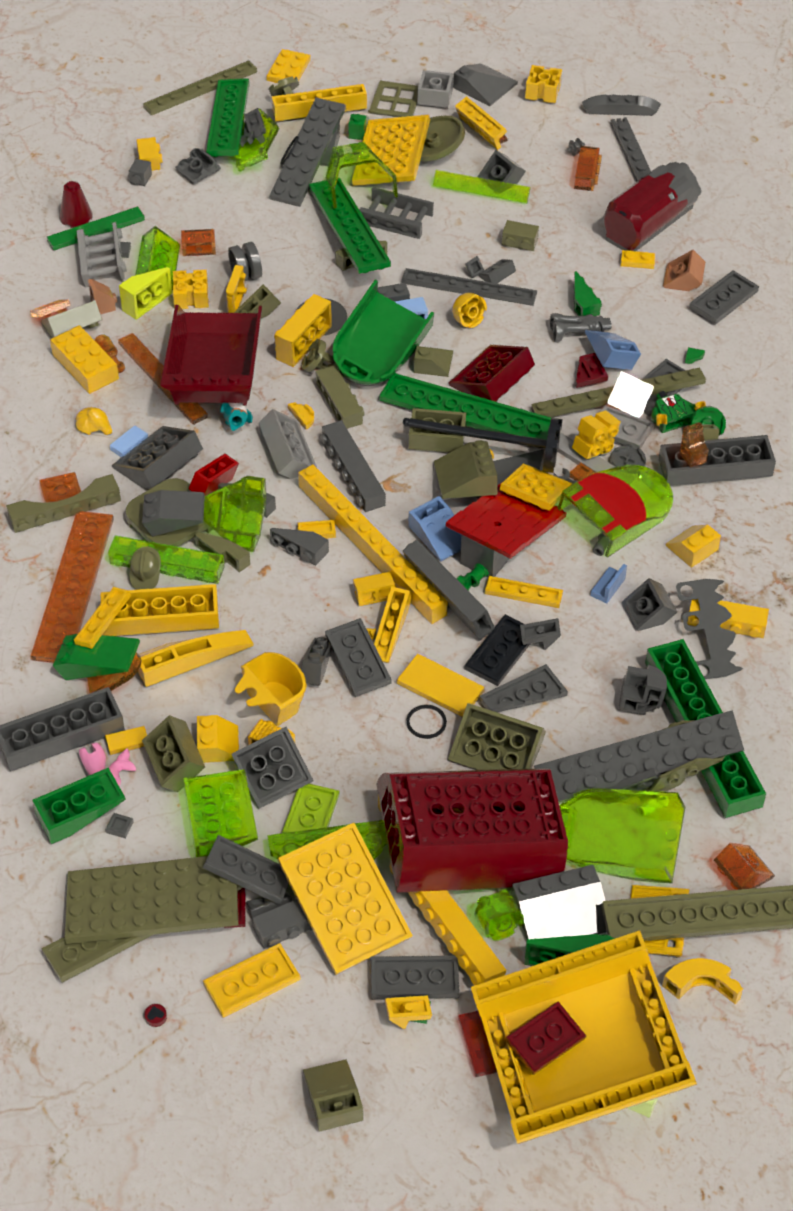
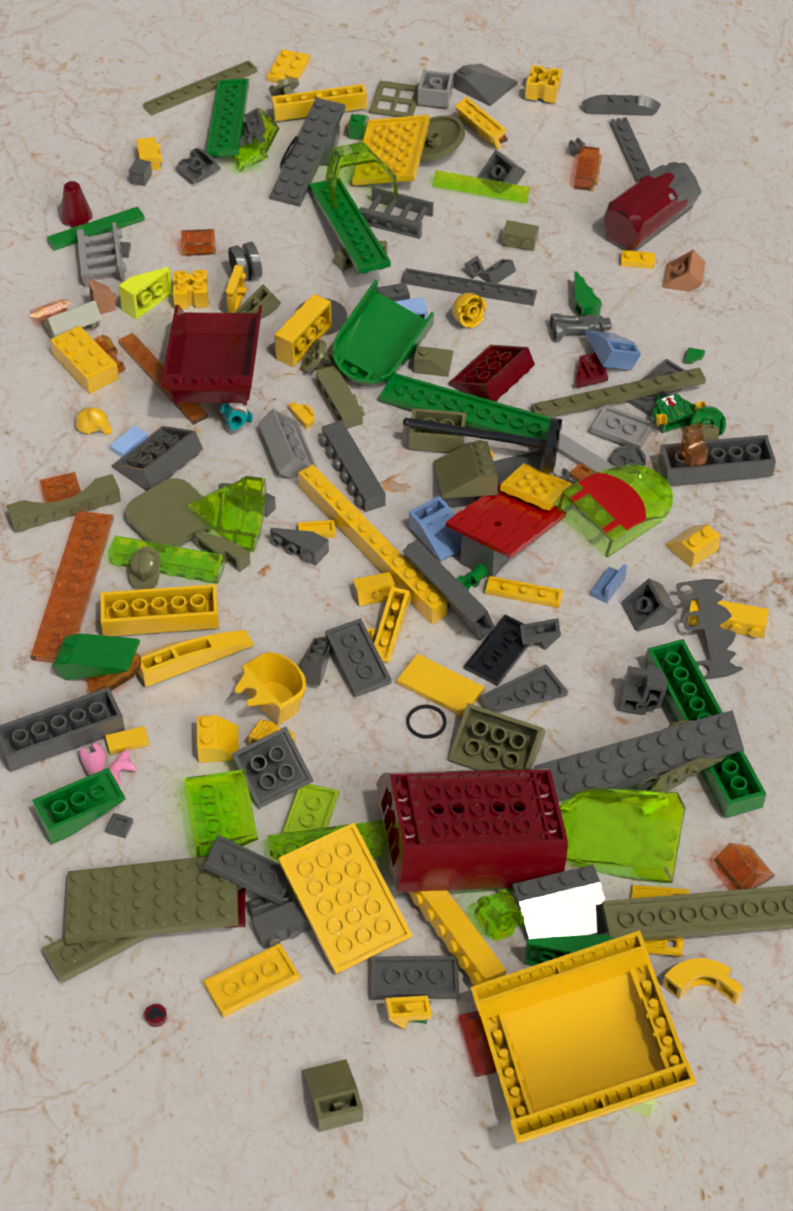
(102, 617): yellow tile -> none
(157, 252): clear neon green slope -> none
(172, 510): dark grey slope -> none
(173, 753): olive brick -> none
(211, 475): red brick -> none
(545, 1038): dark red tile -> none
(596, 434): yellow brick -> none
(601, 545): dark grey pin -> none
(629, 394): plate -> none
(724, 297): dark grey plate -> none

